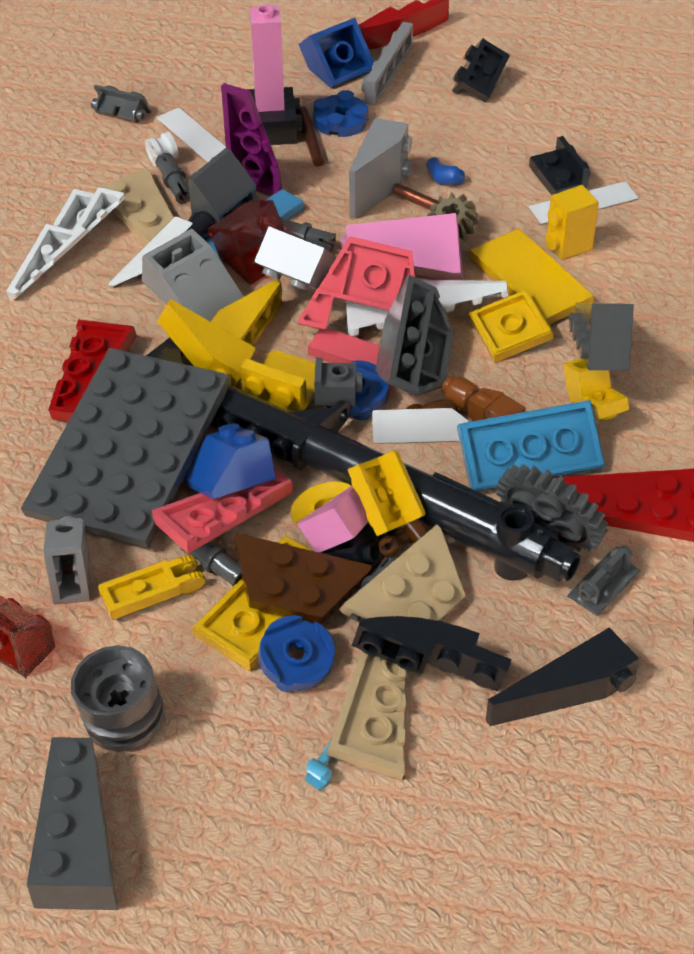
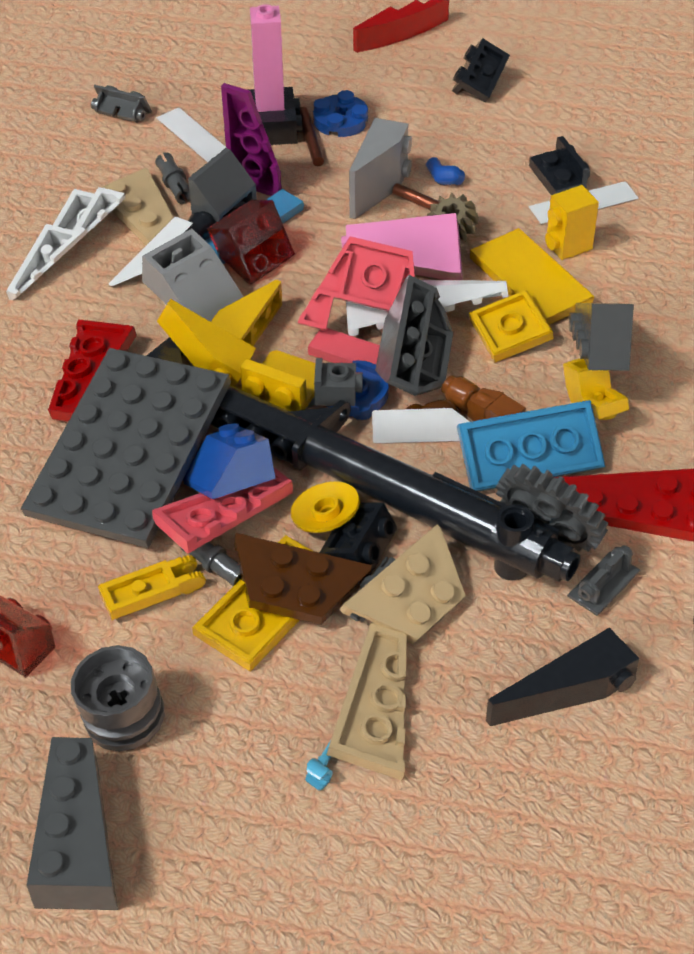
(63, 545): light grey torso -> none
(161, 145): white wheel -> none
(289, 672): blue plate -> none
(293, 258): slope -> none
(308, 233): dark grey pin -> none
(334, 521): bright pink slope -> none
(337, 53): blue slope -> none
(386, 492): yellow bracket -> none
(388, 63): light grey plate -> none
(393, 544): reddish brown arm -> none
(419, 641): black slope -> none

